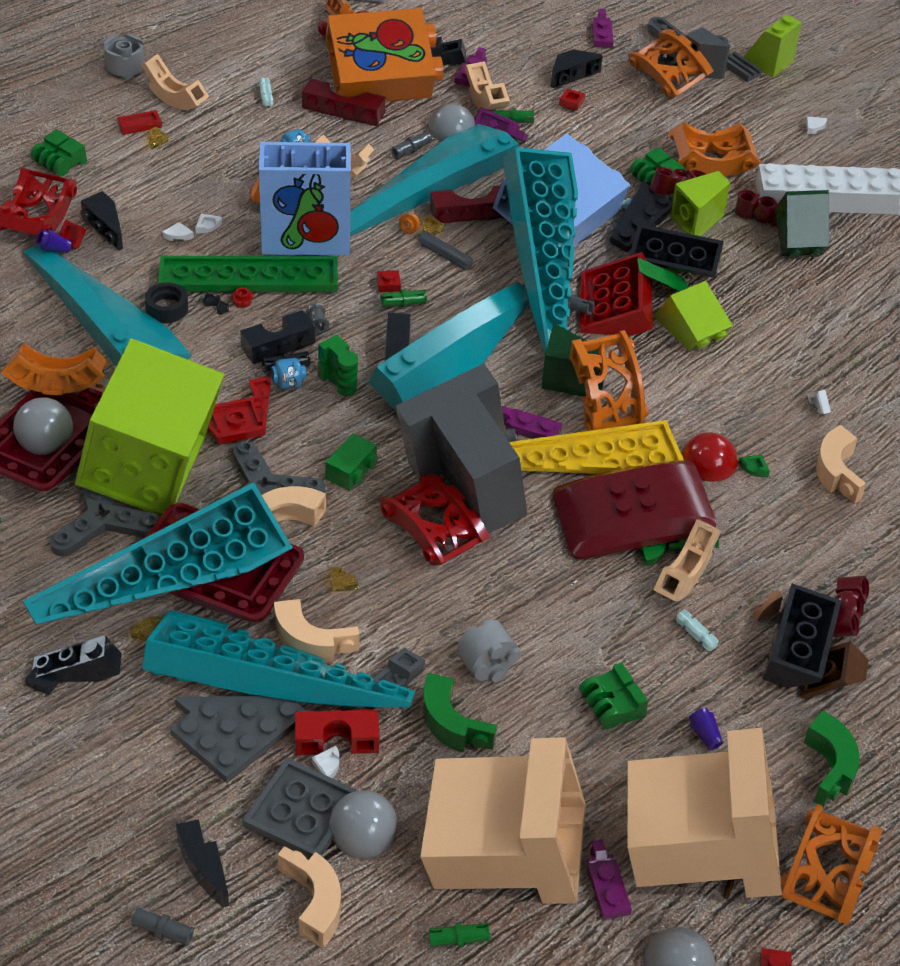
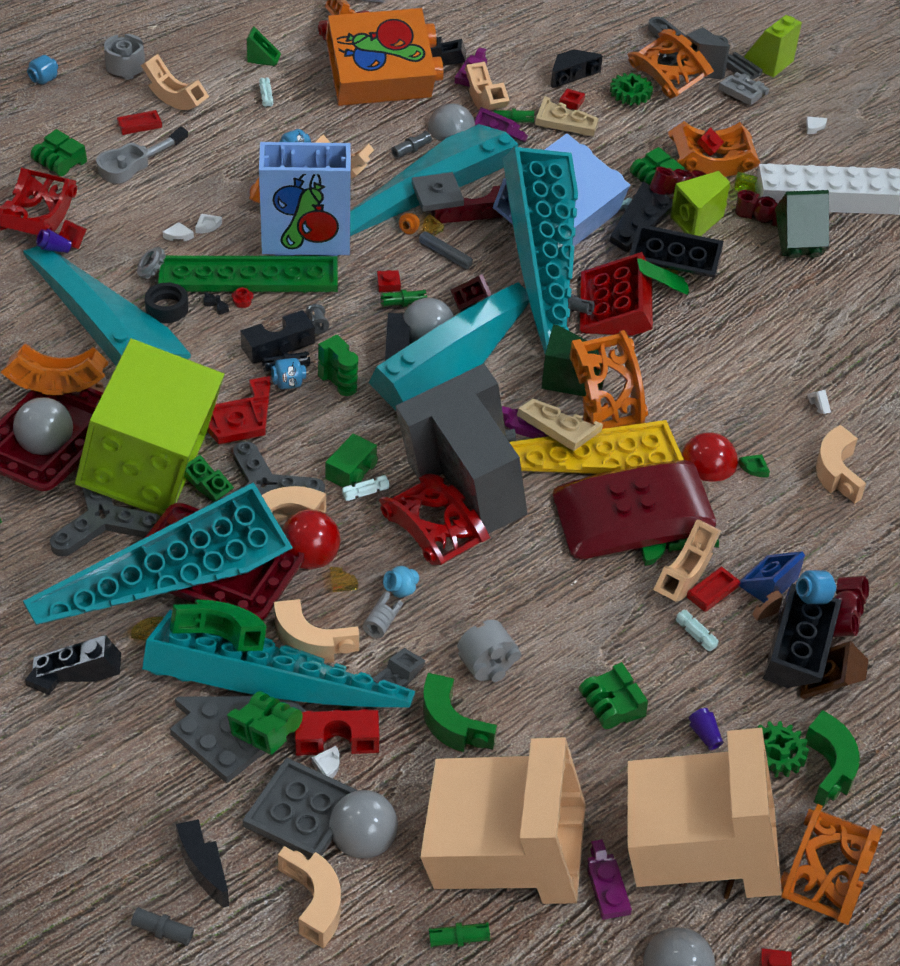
(42, 69): none -> dark azure head
(101, 213): black slope -> none
(122, 163): none -> light grey piece
(151, 262): none -> light grey gear
(156, 138): clear yellow tile -> none
(206, 480): none -> green slope
(222, 619): none -> green arch
(260, 49): none -> green slope
(264, 722): none -> green legs
(314, 535): none -> red piece
(364, 108): dark red arch -> none
(365, 488): none -> light aqua axle
(381, 616): none -> light grey hinge
(401, 581): none -> medium azure animal
(425, 316): none -> light grey piece
(437, 191): none -> dark grey plate
(471, 292): none -> dark red slope
(559, 117): none -> tan wing
(566, 429): none -> tan wing
(602, 30): magenta hinge -> none
(631, 89): none -> green gear
(694, 317): lime slope -> none
(710, 141): none -> red plate
(713, 589): none -> red tile
(743, 88): none -> light grey plate
(745, 182): none -> clear neon green tile
(773, 574): none -> blue slope
(780, 747): none -> green gear
(816, 587): none -> dark azure head

